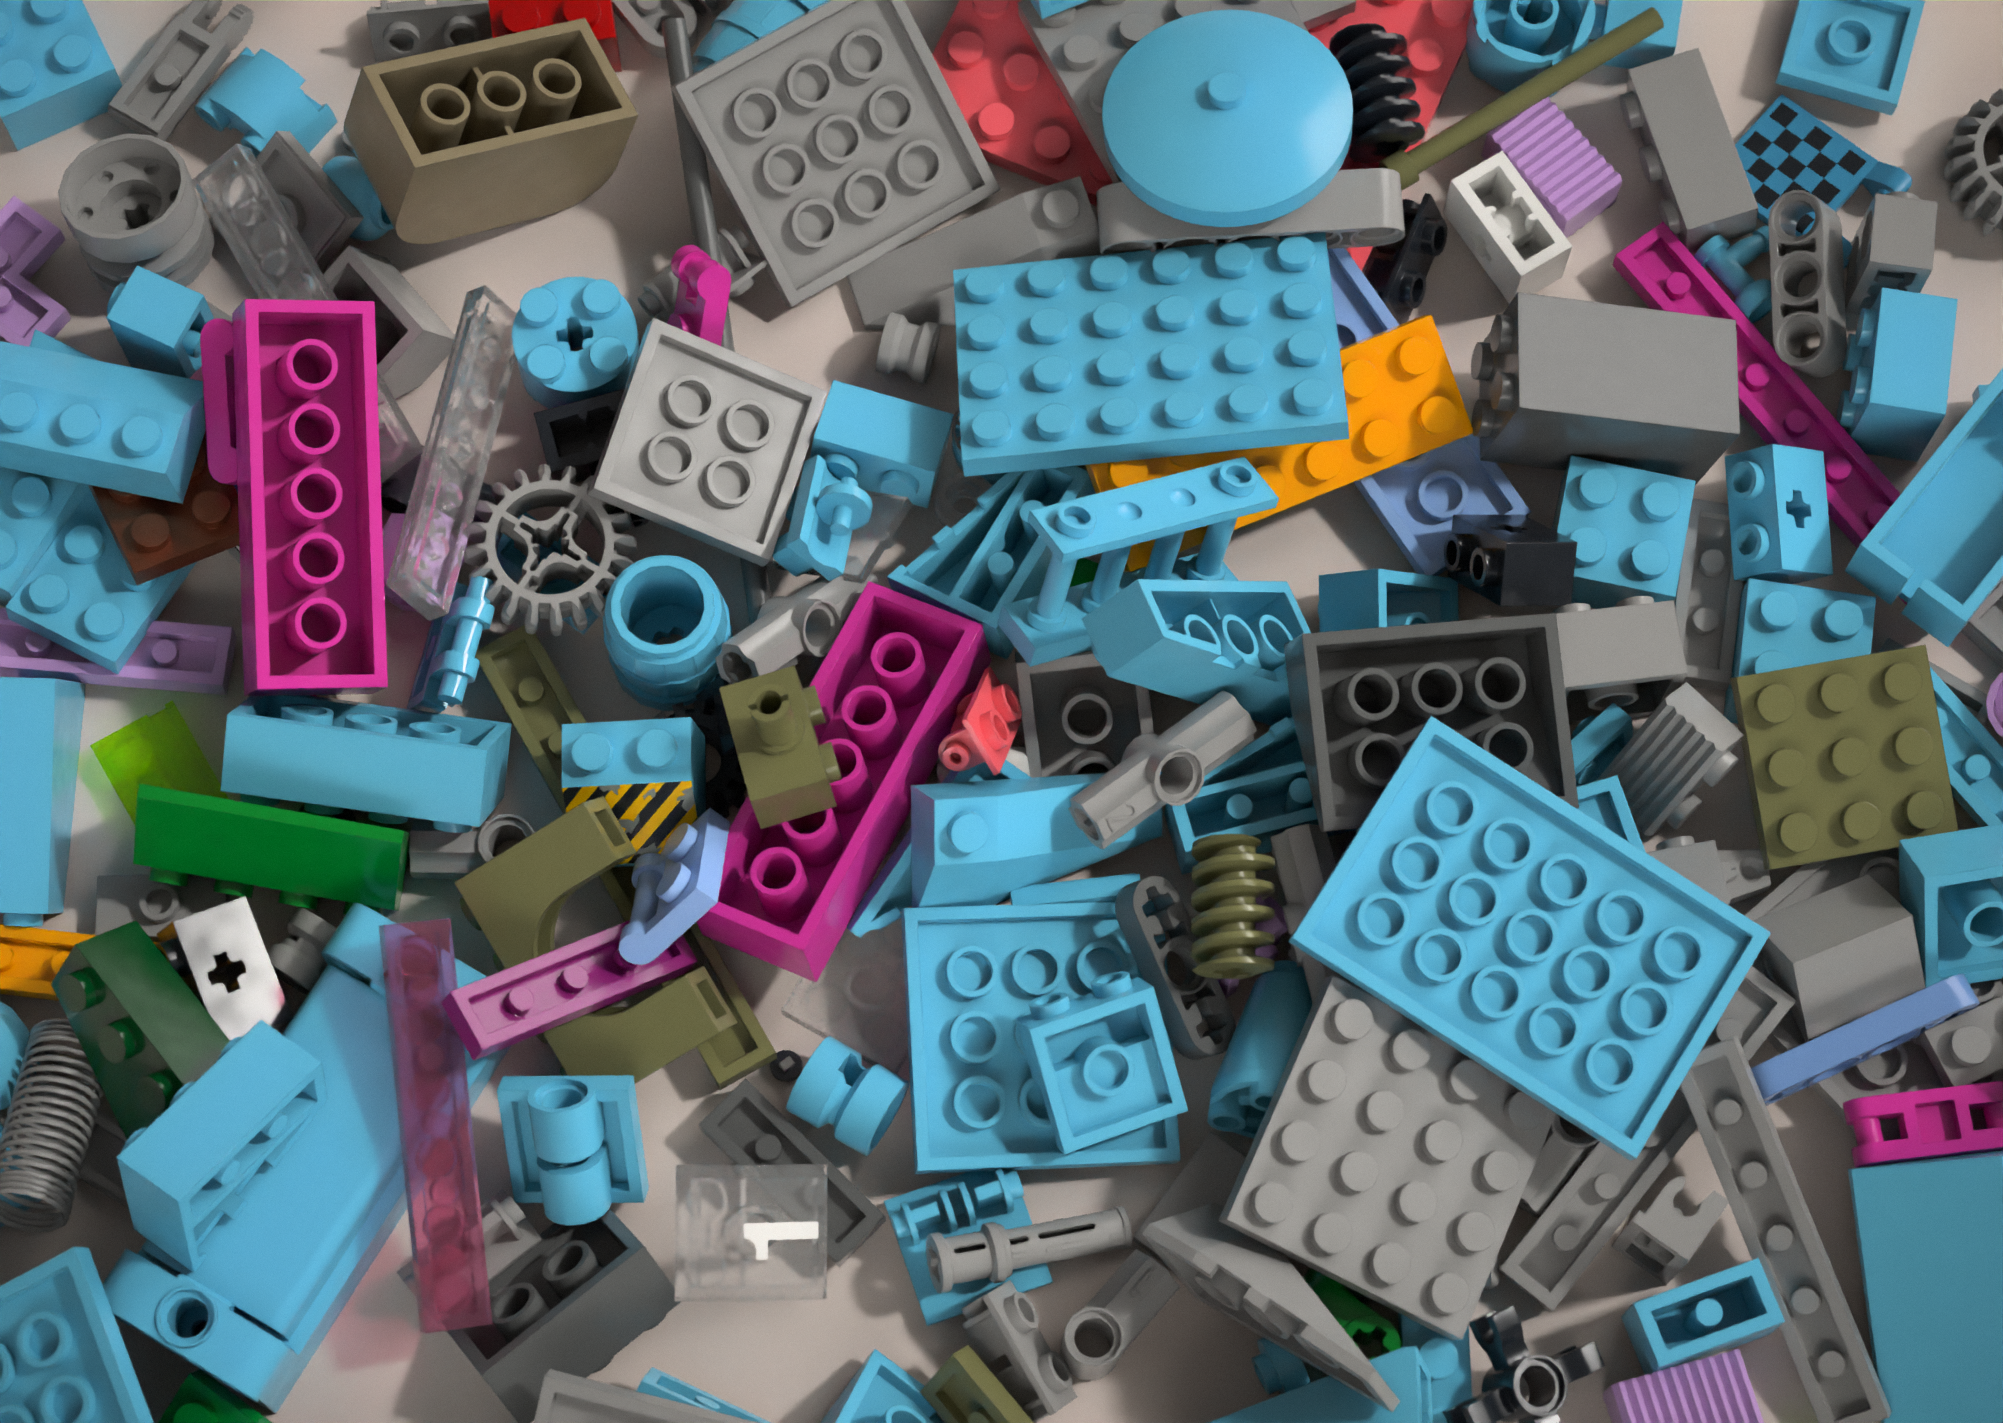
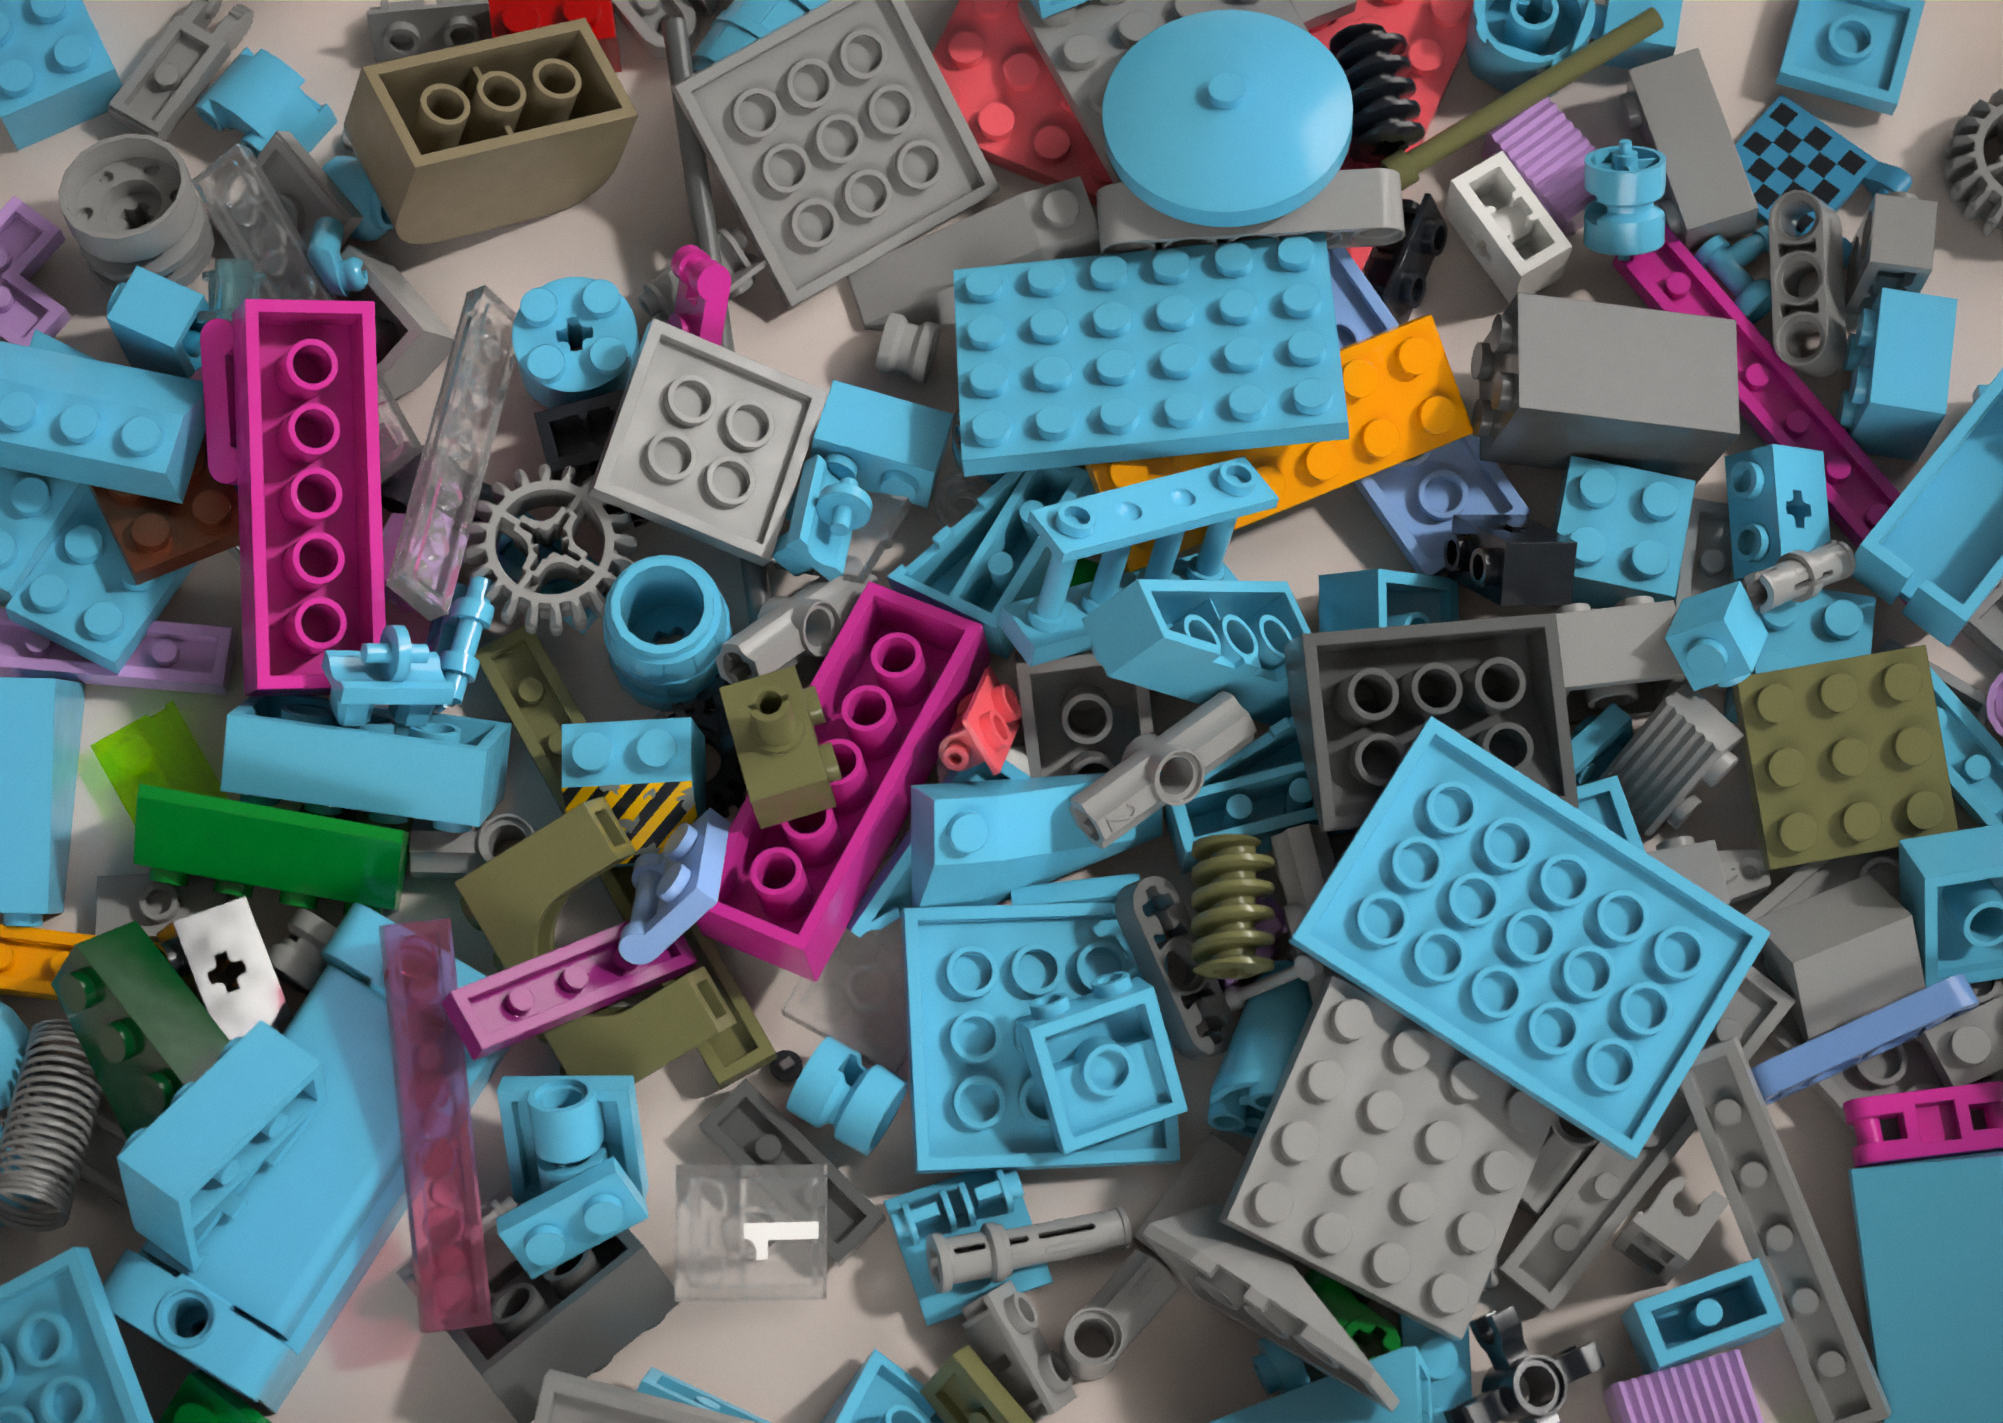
(229, 286): none -> clear light blue brick
(324, 254): none -> medium azure arm
(390, 674): none -> medium azure hips
(572, 1217): none -> medium azure plate
(1304, 967): none -> light grey hinge
(1625, 188): none -> medium azure wheel
(1717, 637): none -> medium azure brick
(1799, 575): none -> light grey pin

